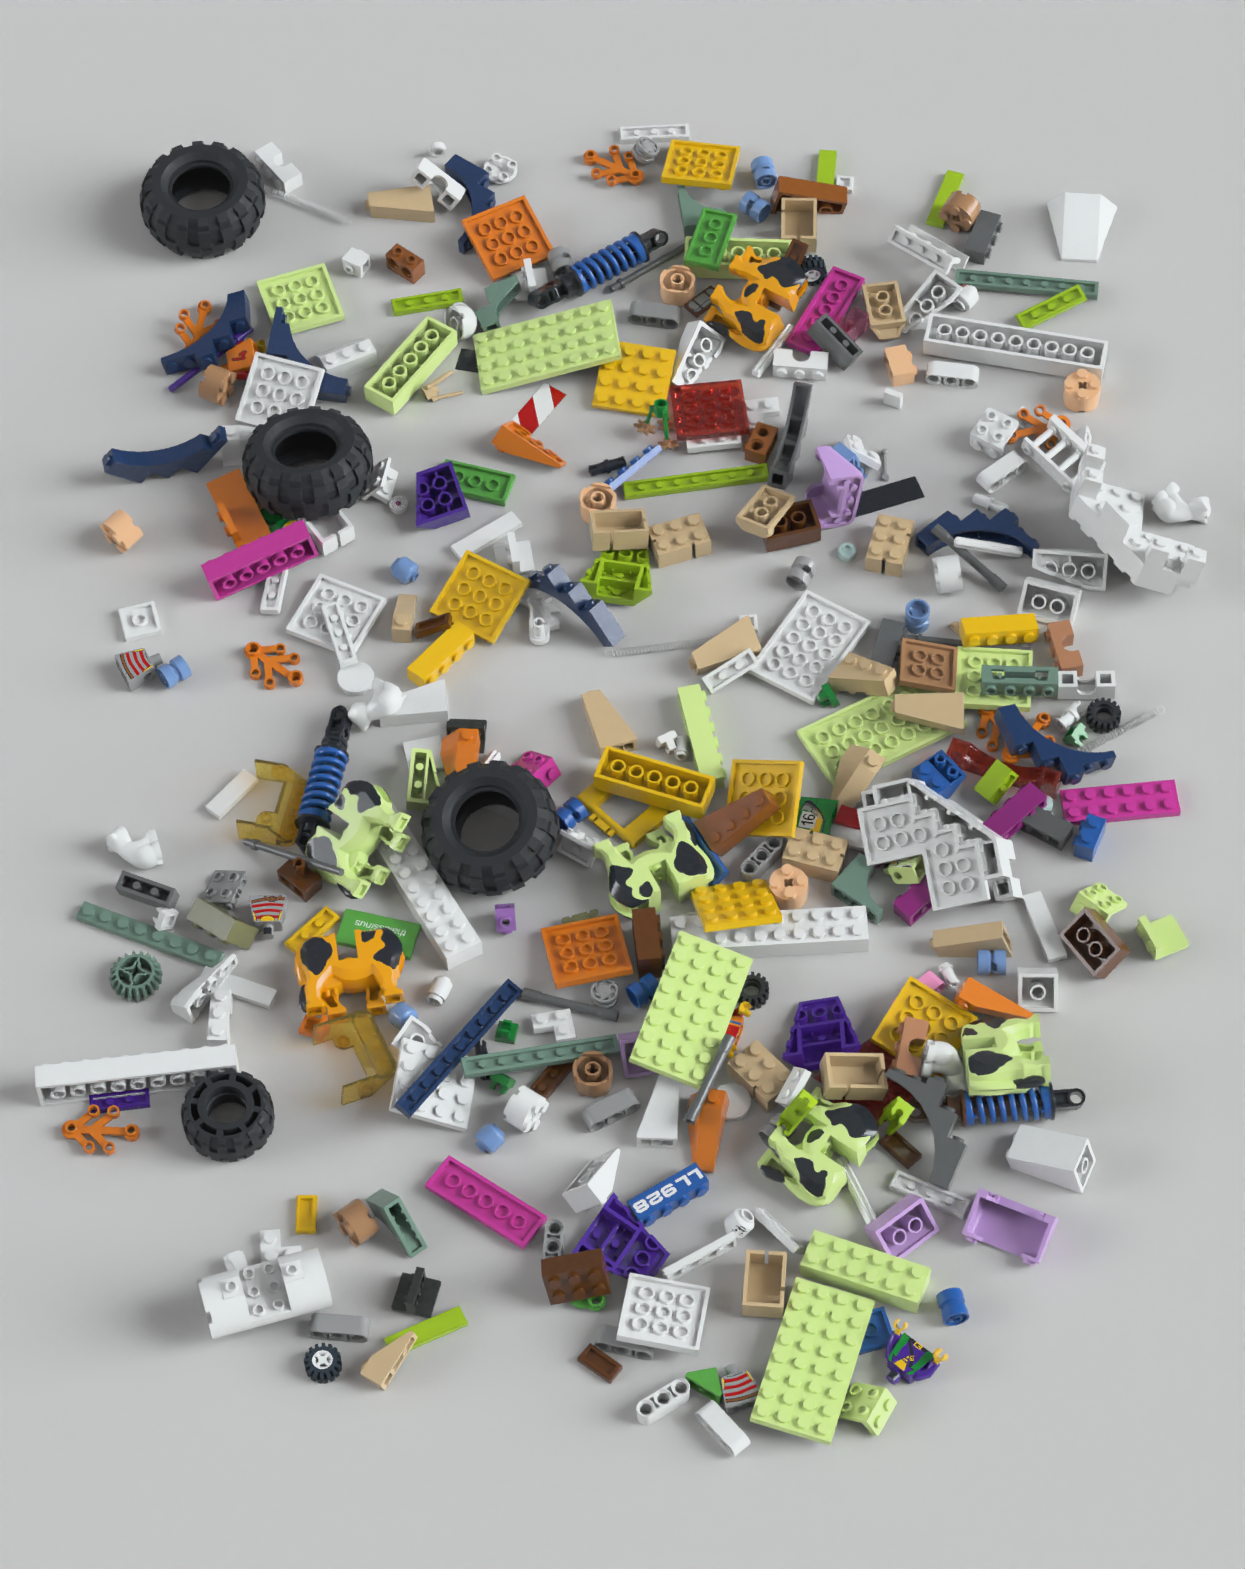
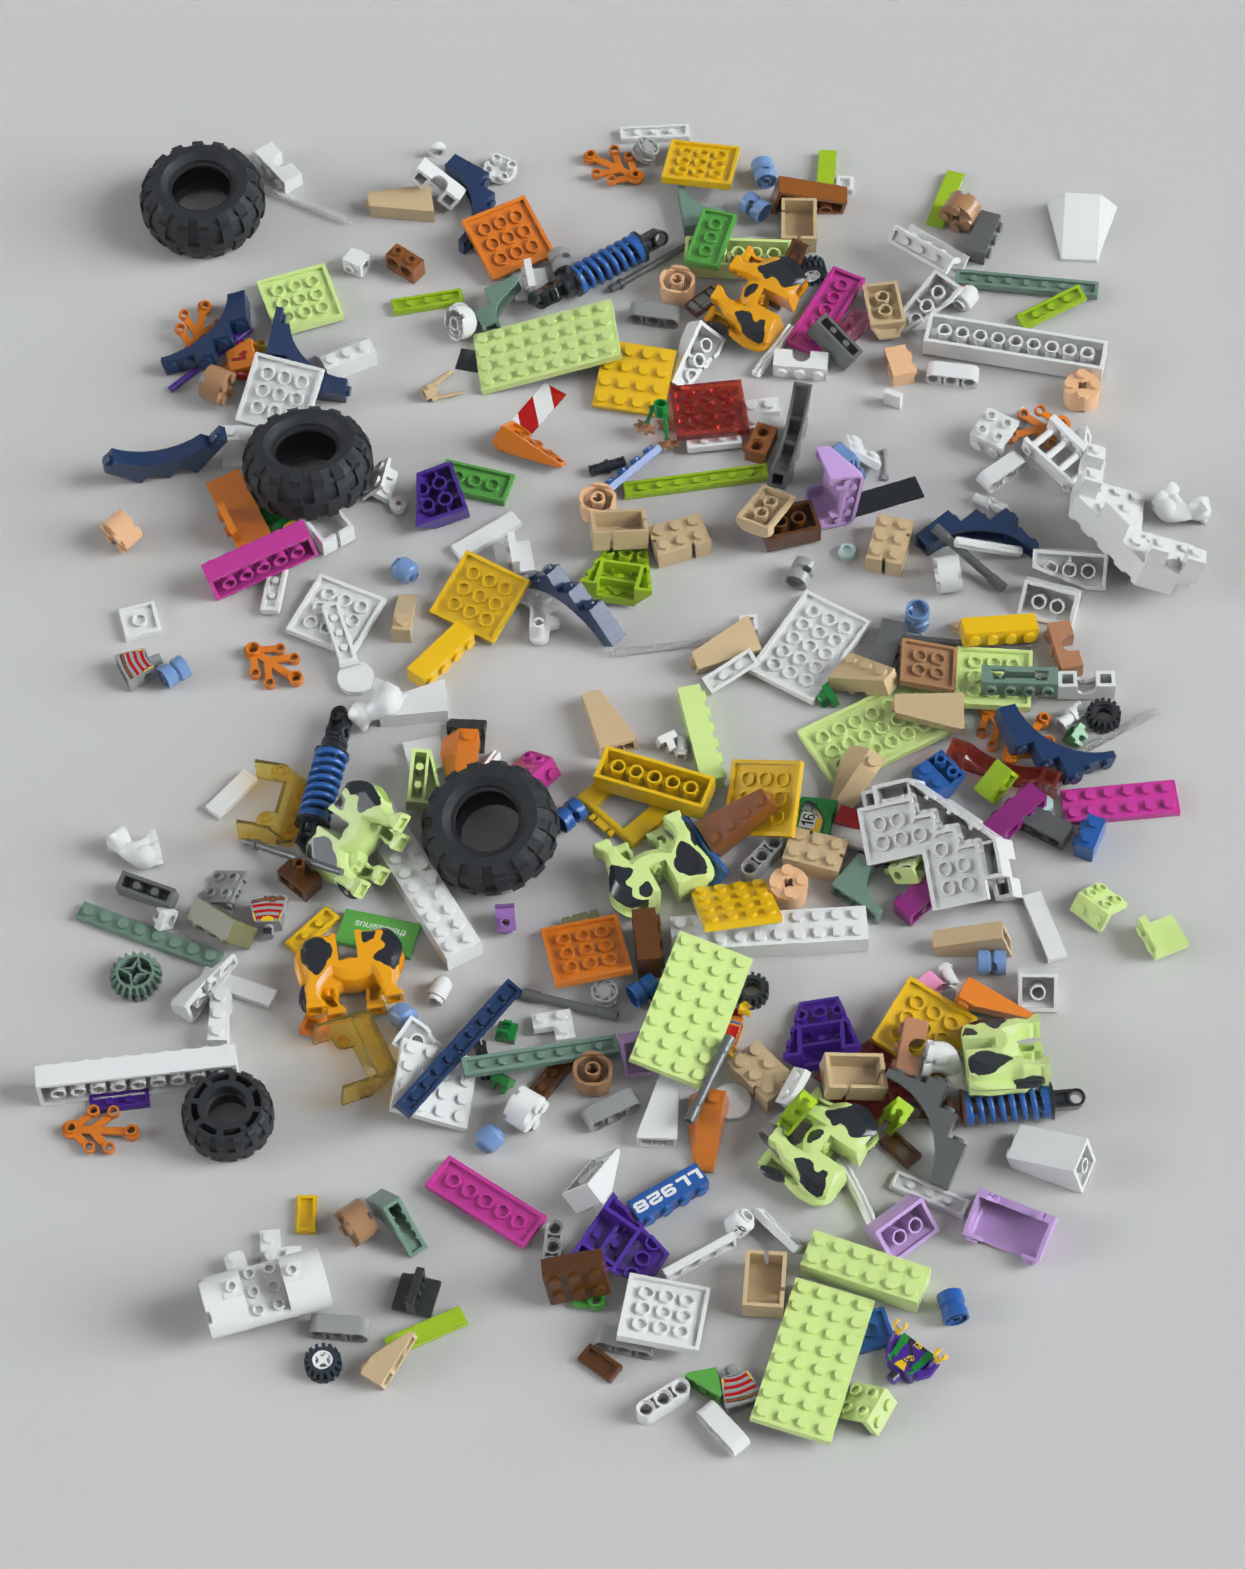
(410, 365): yellowish green brick -> none
(433, 625): reddish brown tile -> none
(577, 846): white bracket -> none
(1094, 942): reddish brown brick -> none

